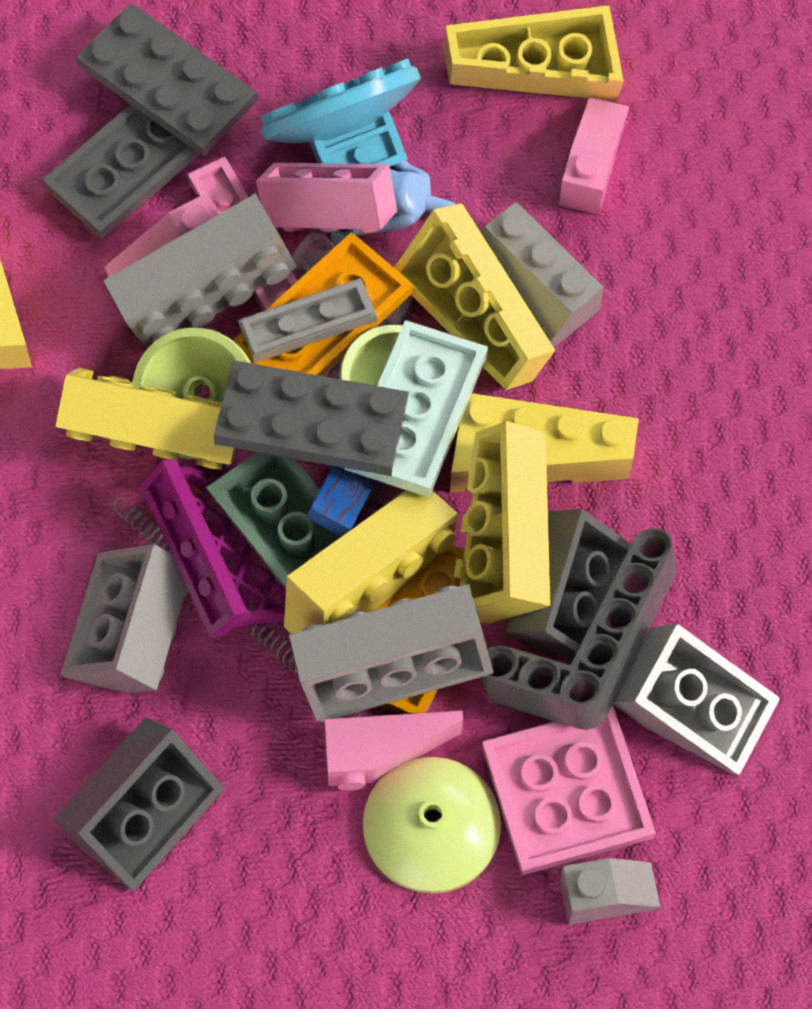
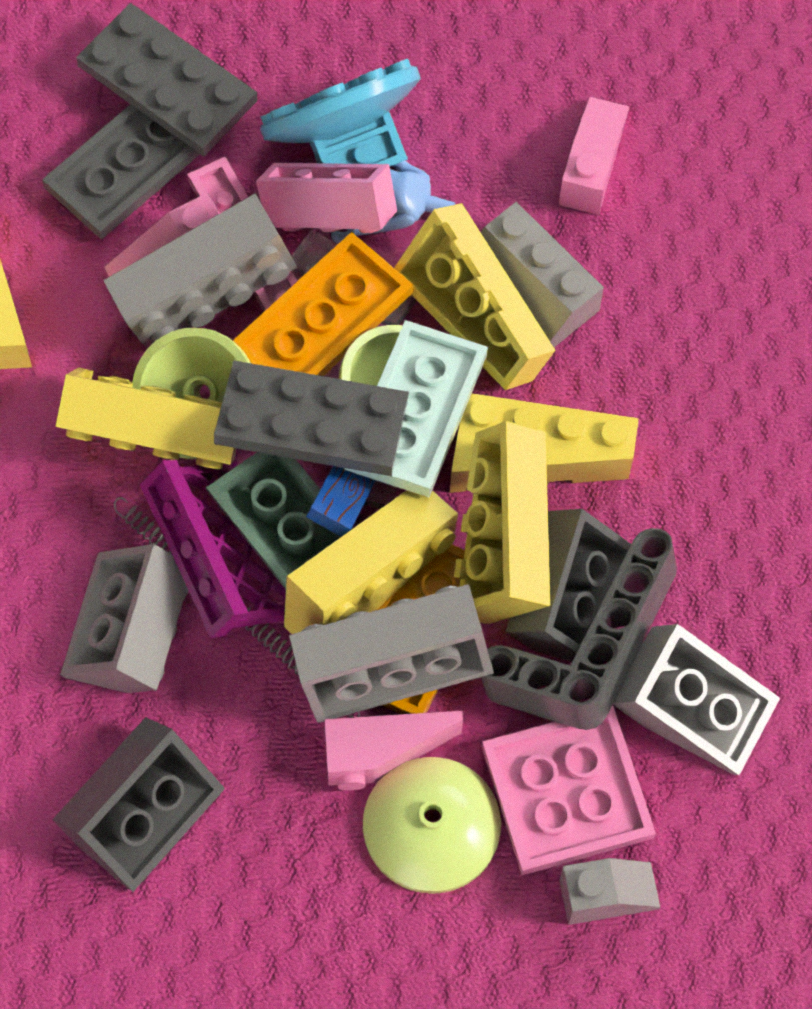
(307, 320): light grey tile -> none
(538, 53): light yellow wedge -> none

